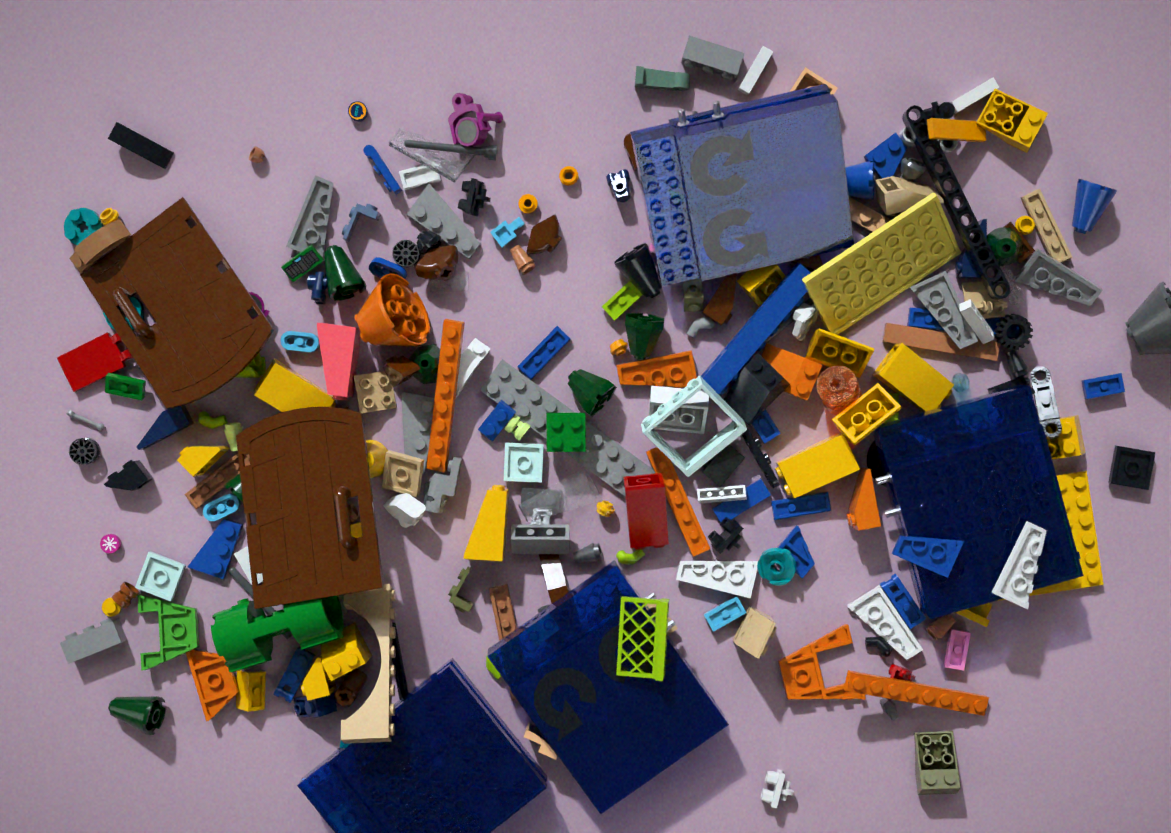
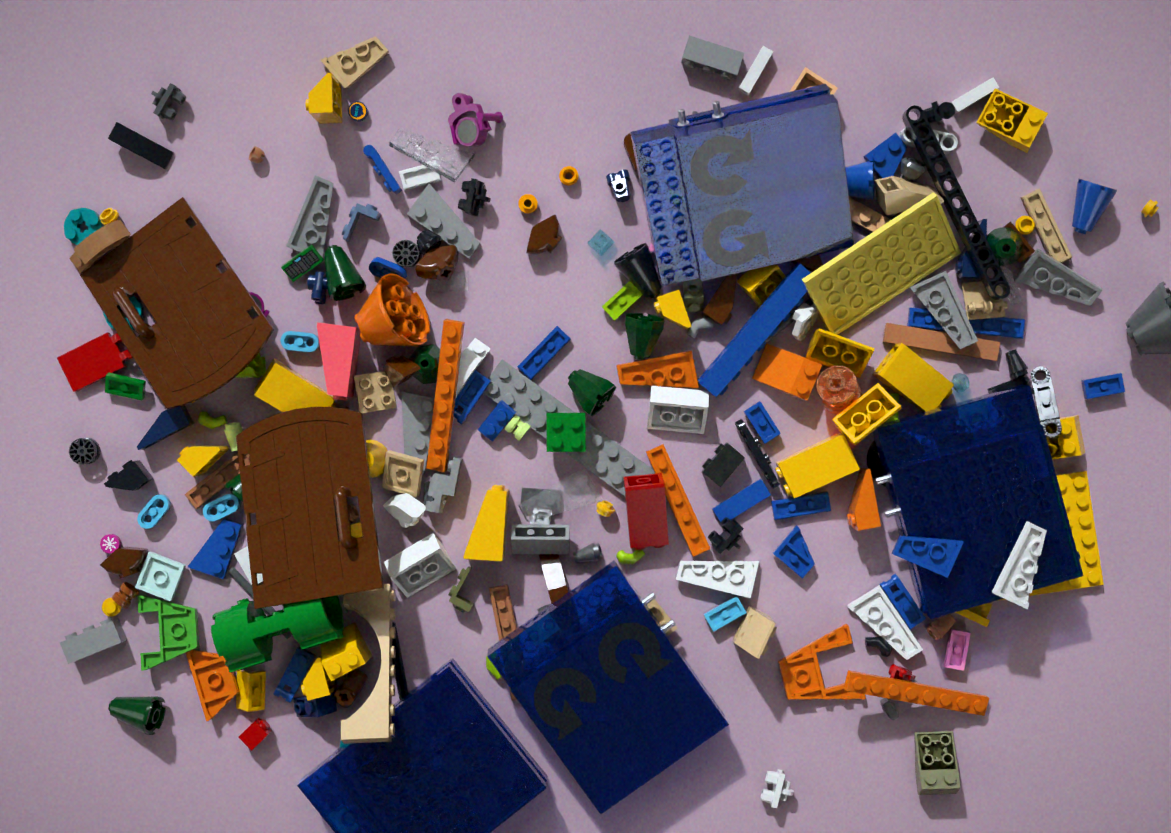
(100, 426): light grey hinge -> none
(125, 561): none -> reddish brown piece
(154, 510): none -> medium azure plate
(164, 100): none -> dark grey hips
(255, 733): none -> red brick
(326, 100): none -> yellow slope
(354, 62): none -> tan wing
(419, 565): none -> white slope
(470, 395): none -> blue plate
(488, 152): dark grey piece -> none
(505, 232): medium azure plate -> none
(522, 260): nougat cone -> none
(523, 462): light aqua plate -> none
(534, 734): light nougat slope -> none
(601, 242): none -> clear light blue tile
(618, 347): light orange plate -> none
(659, 642): lime fence -> none
(661, 79): sand green leg -> none
(672, 309): none -> yellow slope
(710, 448): light aqua window -> none
(722, 494): white piece -> none
(755, 389): black slope -> none
(784, 559): teal plate -> none
(955, 130): light orange tile -> none
(976, 321): white piece -> none
(1005, 323): black tyre -> none
(1131, 467): black plate -> none
(1150, 208): none -> yellow plate

